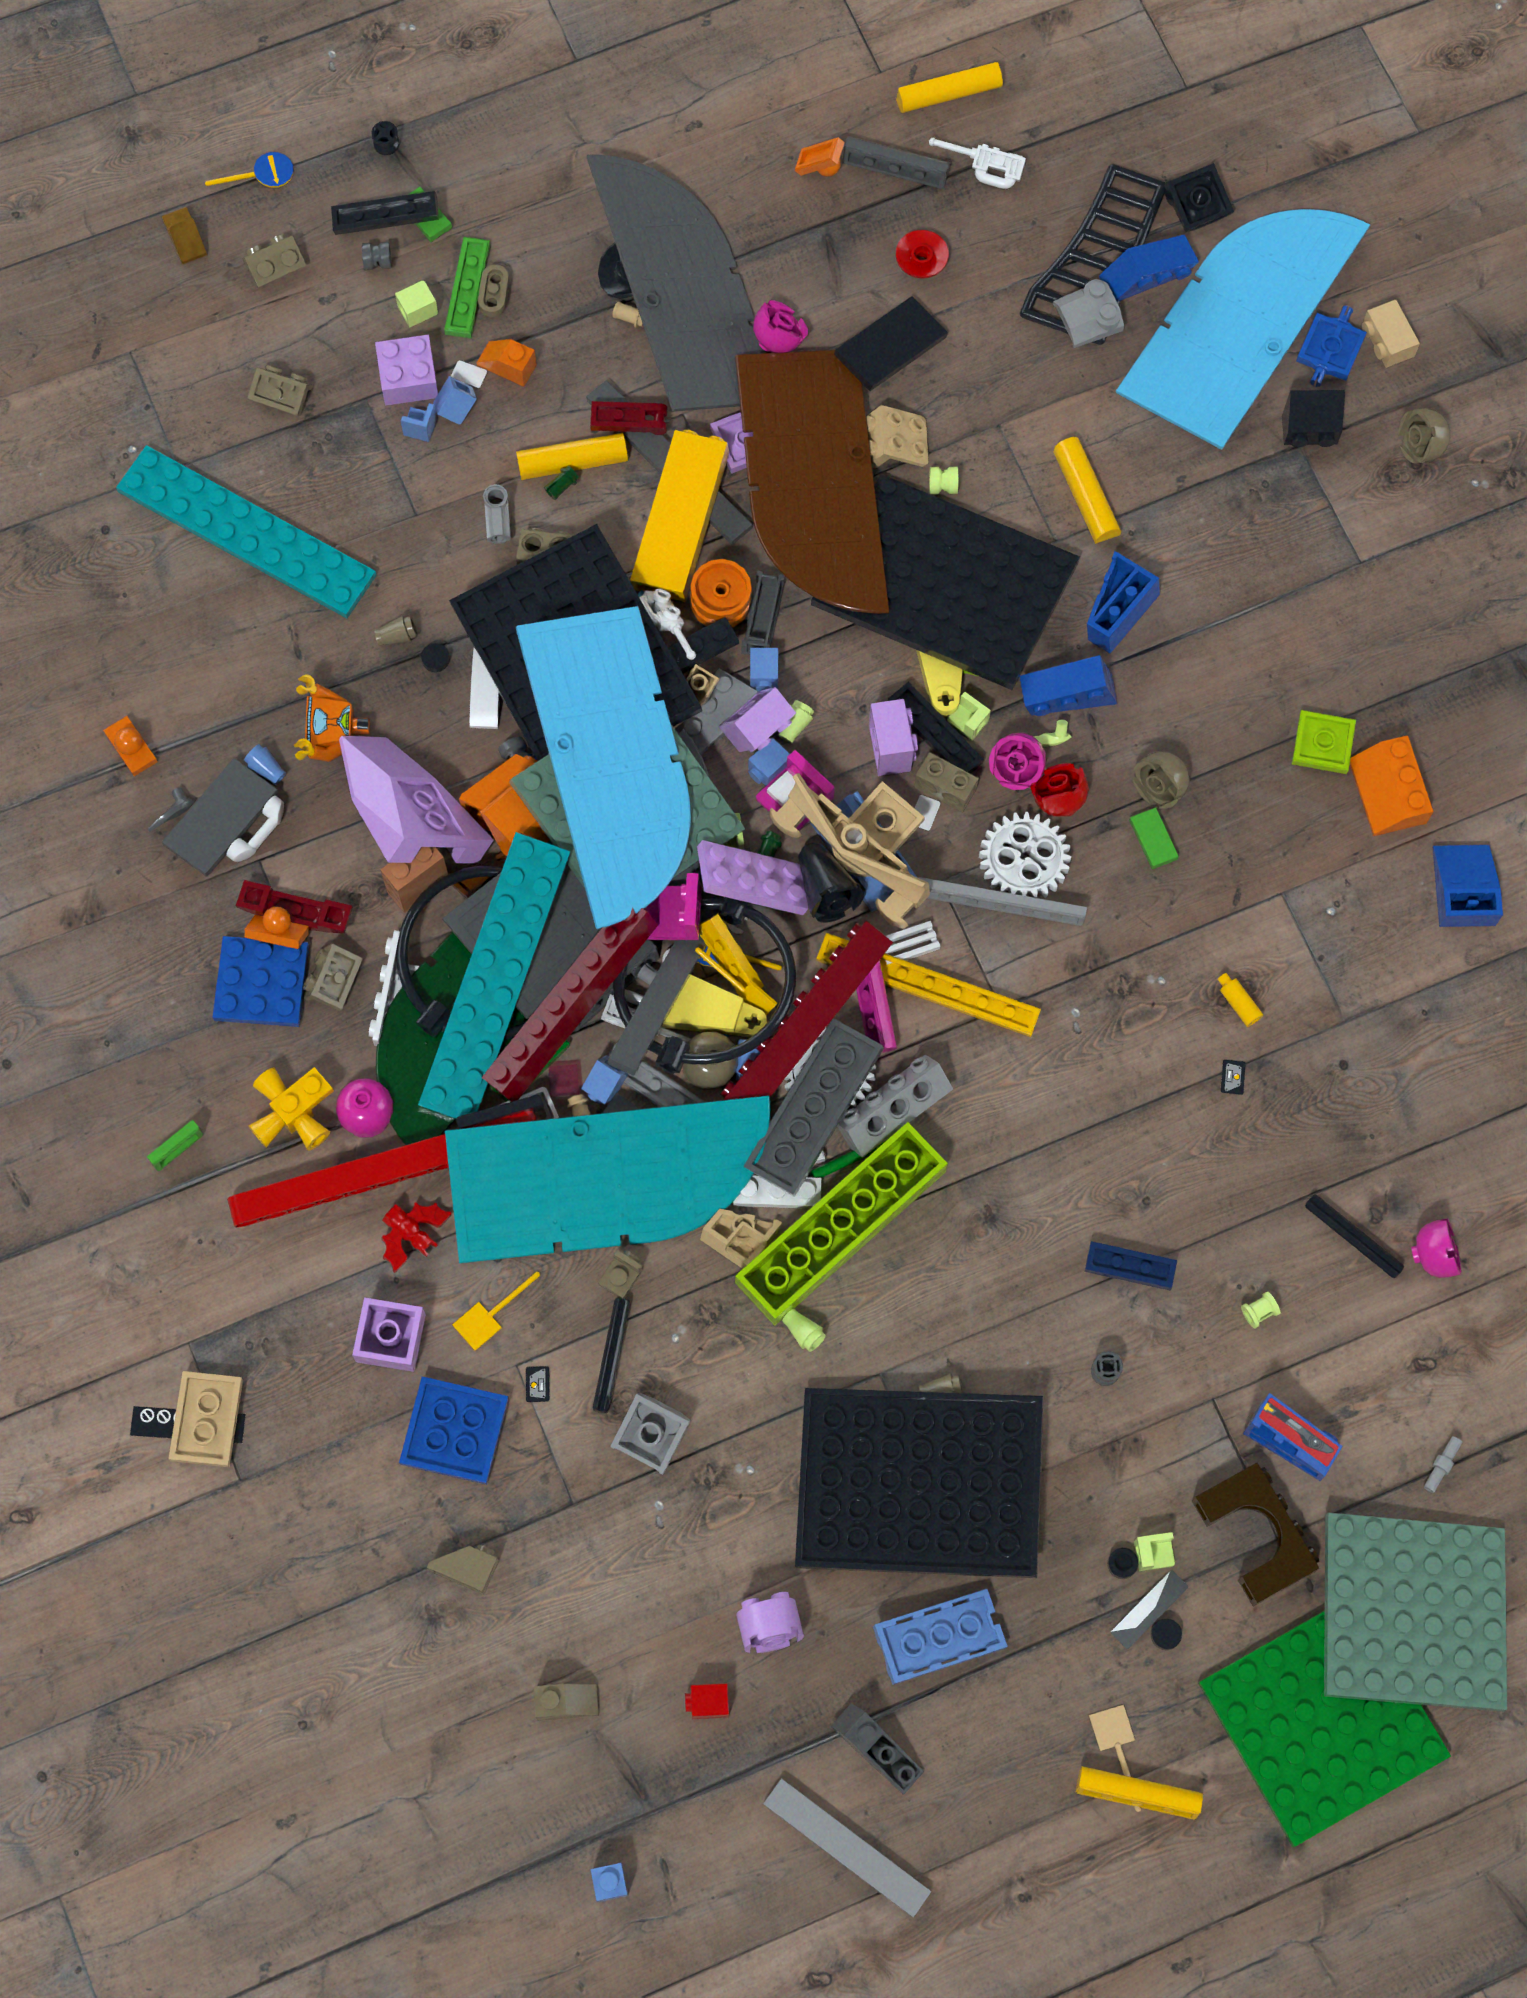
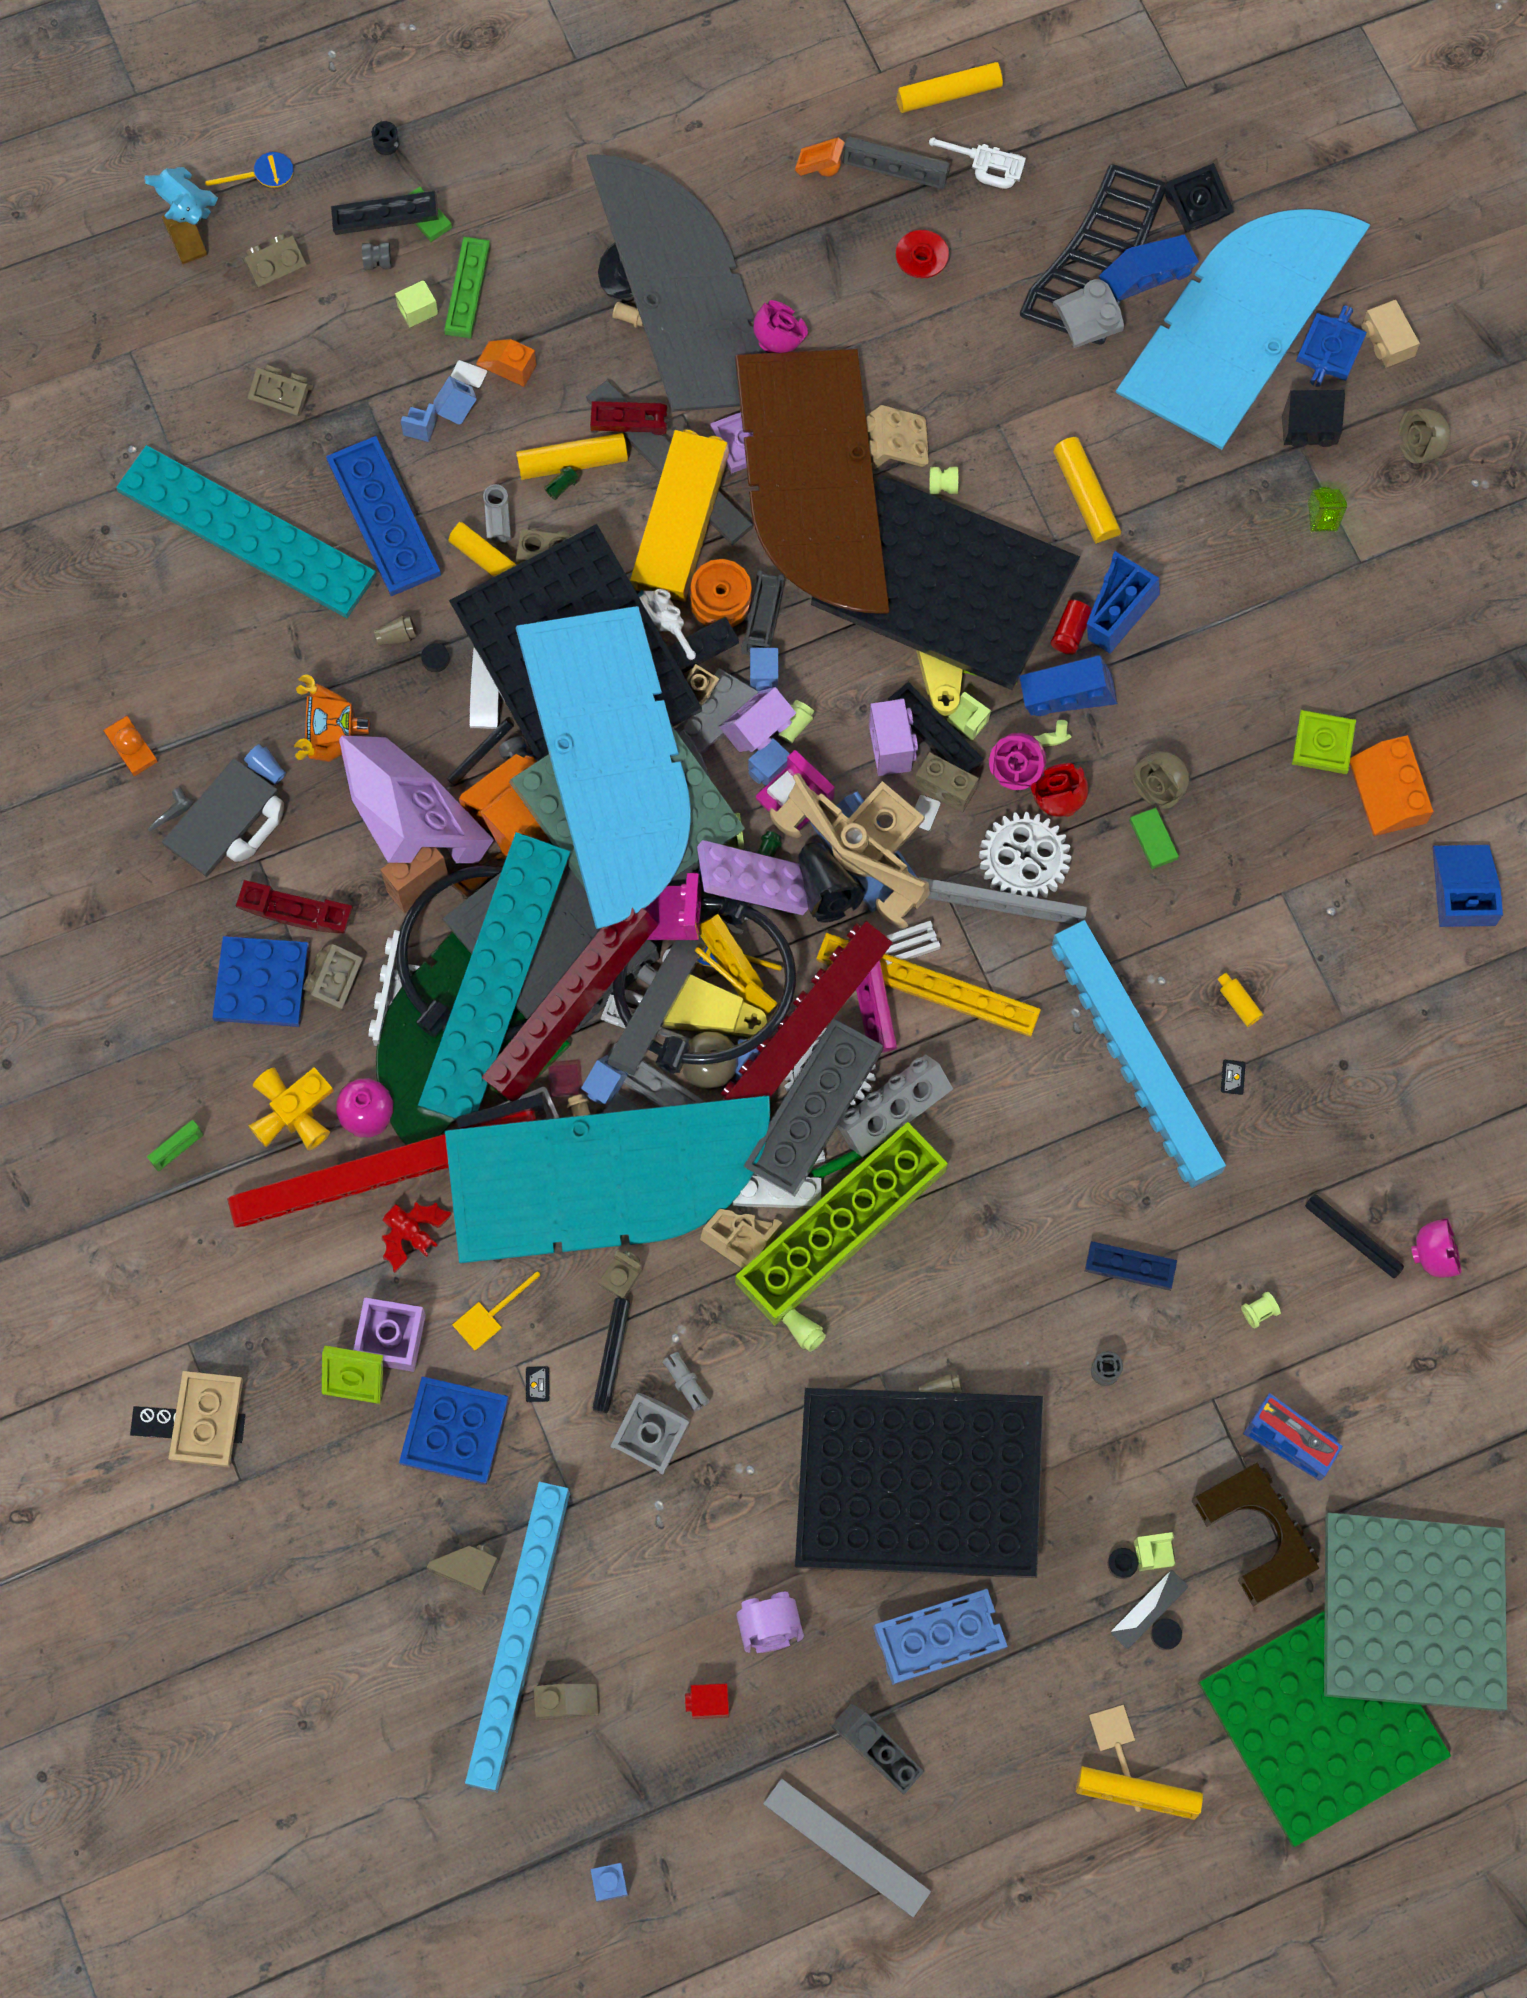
(185, 198): none -> medium azure animal
(276, 929): orange tile -> none
(352, 1374): none -> lime plate
(383, 516): none -> blue plate
(406, 370): lavender brick -> none
(479, 550): none -> yellow brick
(479, 752): none -> black bar
(492, 292): dark tan plate -> none
(517, 1637): none -> medium azure brick
(686, 1381): none -> light grey pin
(890, 343): black tile -> none
(1071, 627): none -> red piece
(1138, 1054): none -> medium azure brick
(1326, 509): none -> clear neon green slope
(1443, 1464): light grey bar -> none

